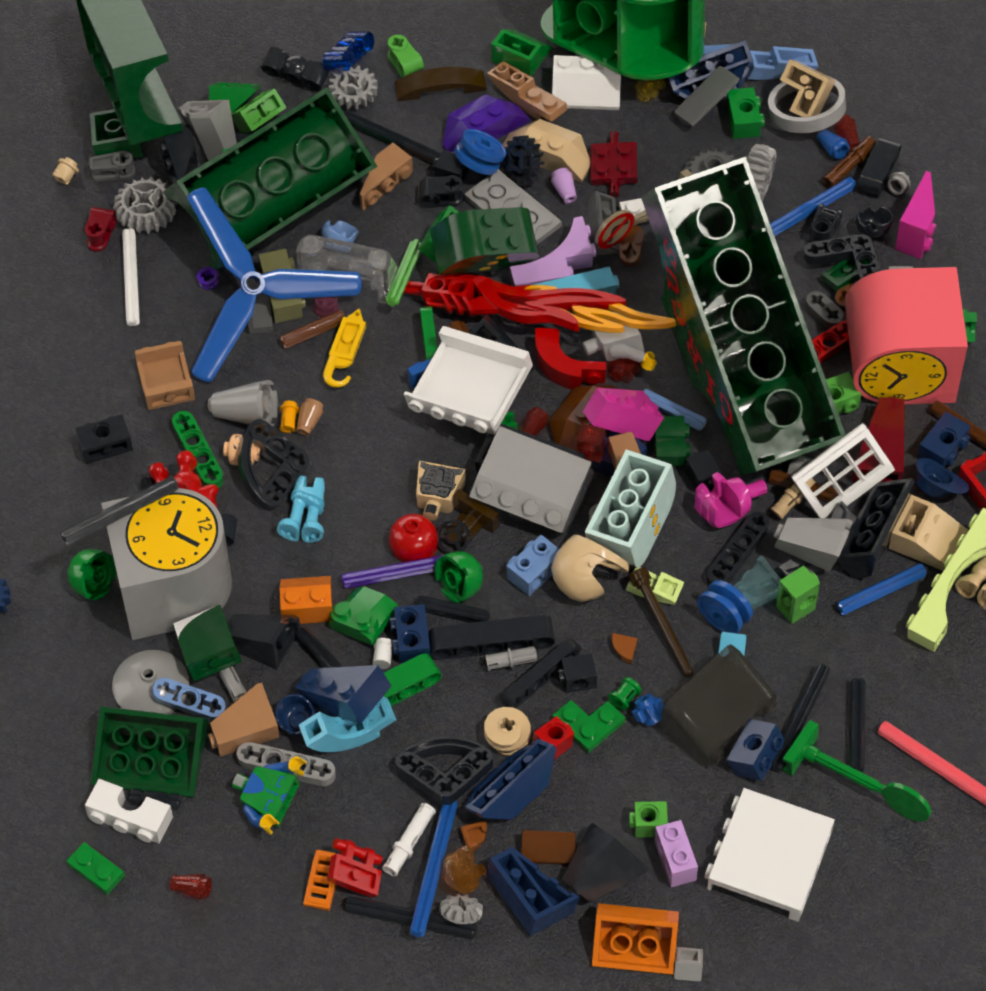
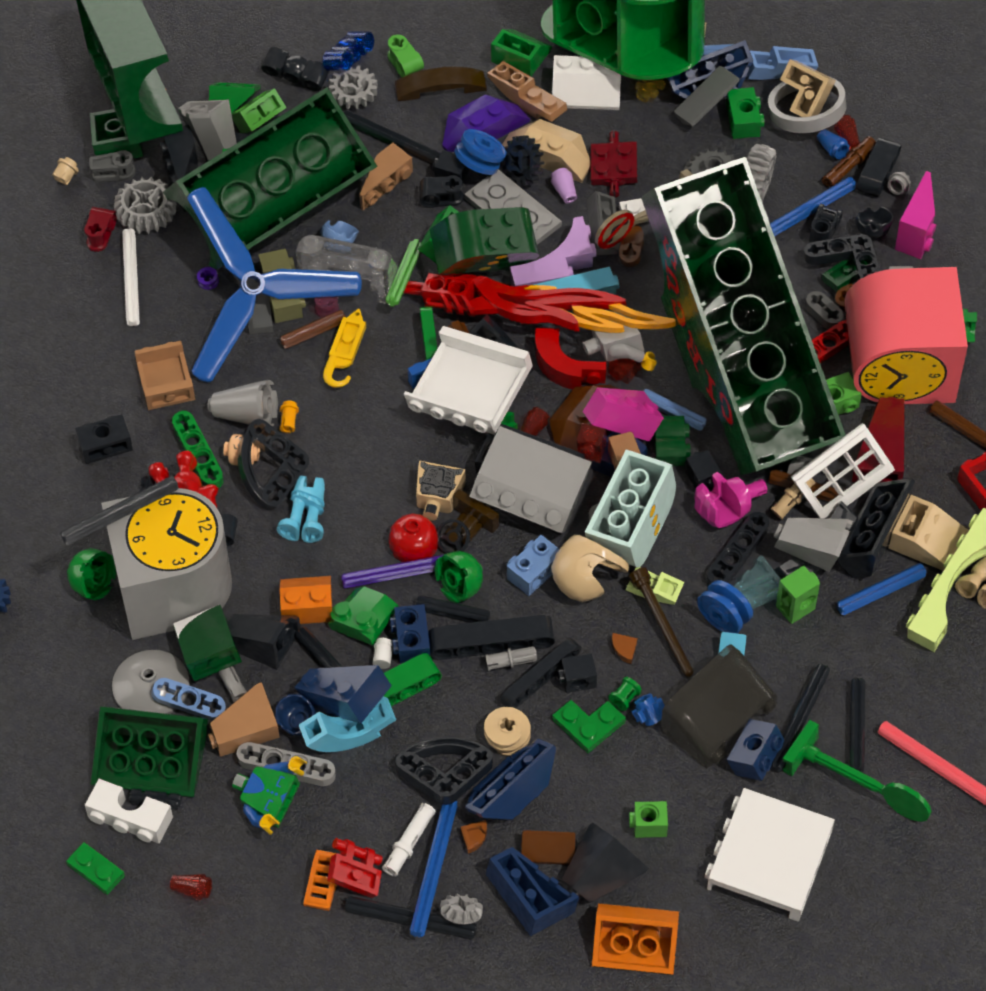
(309, 415): medium nougat cone -> none
(461, 871): clear orange hair -> none
(557, 729): red brick -> none
(676, 853): lavender brick -> none
(688, 964): light grey slope -> none
(937, 480): dark blue piece -> none
(948, 430): dark blue brick -> none

